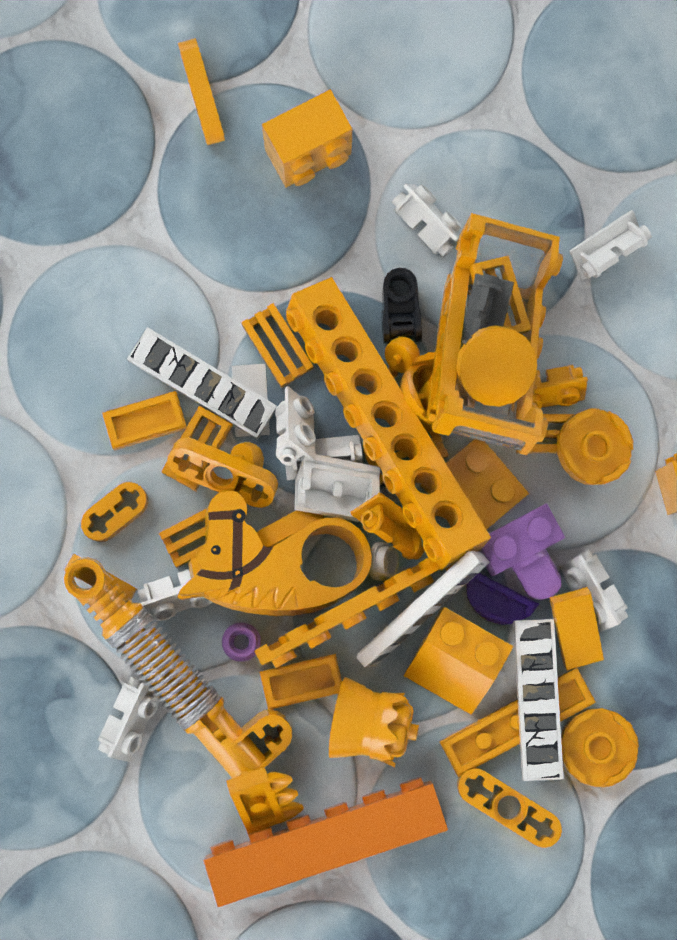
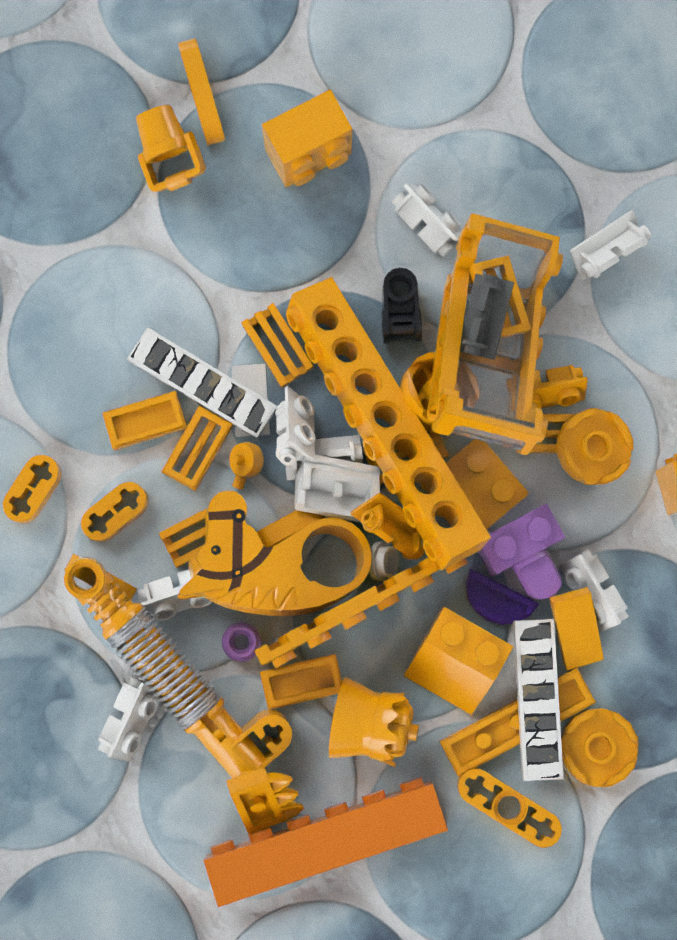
(24, 484): none -> light orange beam
(164, 139): none -> light orange piece
(238, 467): light orange beam -> none
(400, 355): light orange piece -> none
(422, 608): white tile -> none
(496, 366): light orange tile -> none

